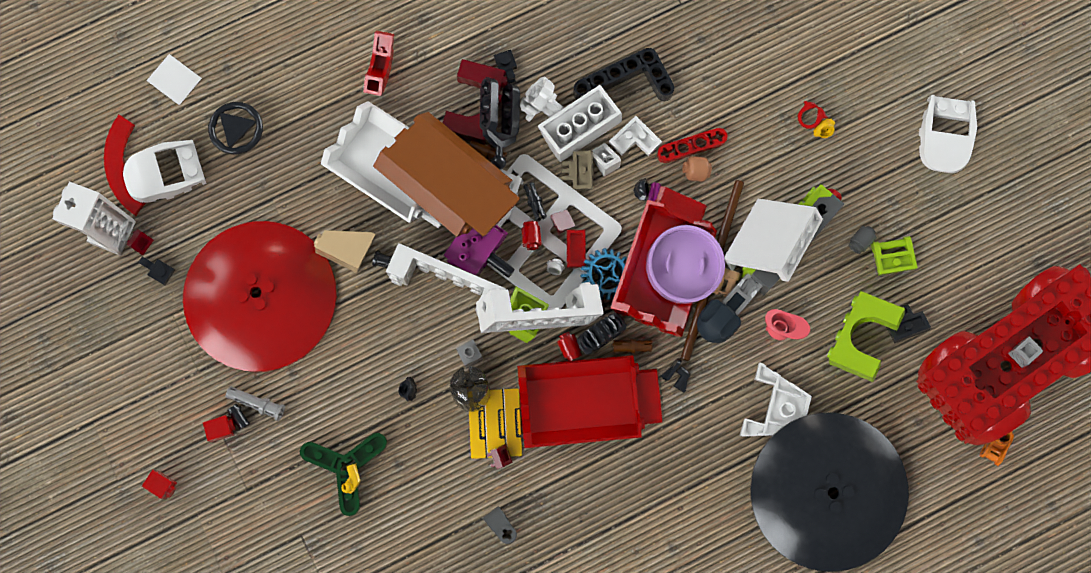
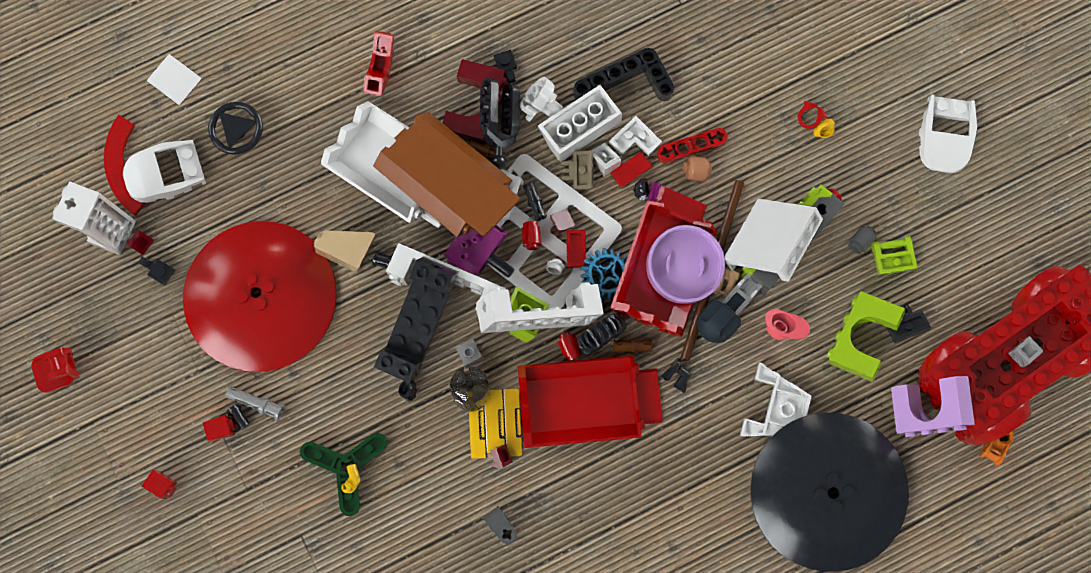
(54, 369): none -> red piece
(417, 319): none -> black plate
(631, 170): none -> red tile
(955, 409): none -> lavender arch

